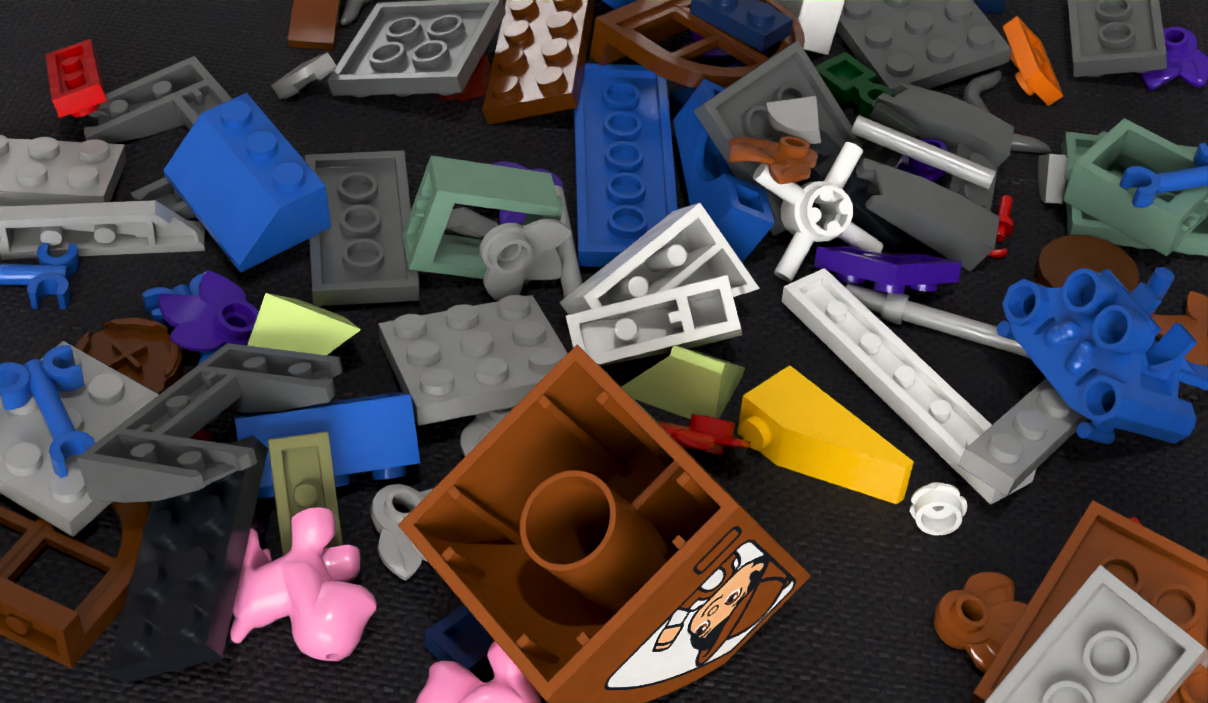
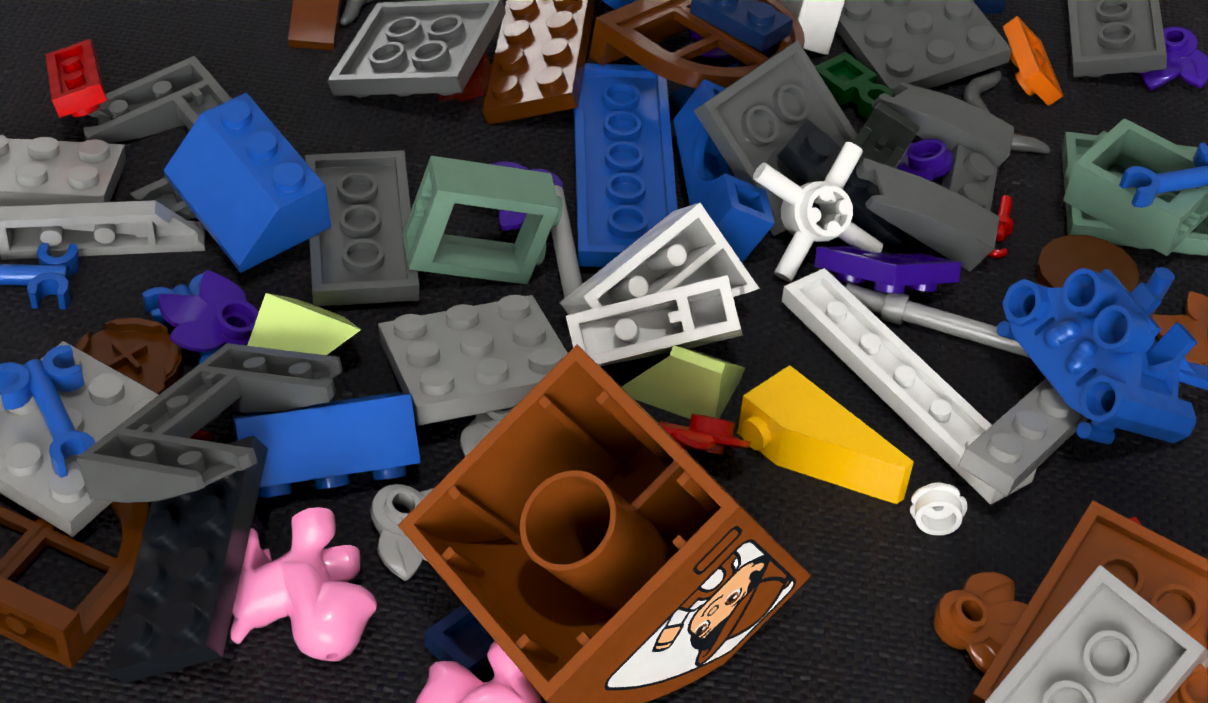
(302, 481): olive plate -> none
(303, 74): light grey tile -> none
(468, 224): light grey tile -> none
(521, 254): light grey plate -> none
(787, 160): dark orange plate -> none
(796, 117): light grey tile -> none
(923, 152): light grey bar -> none
(1051, 177): light grey tile -> none

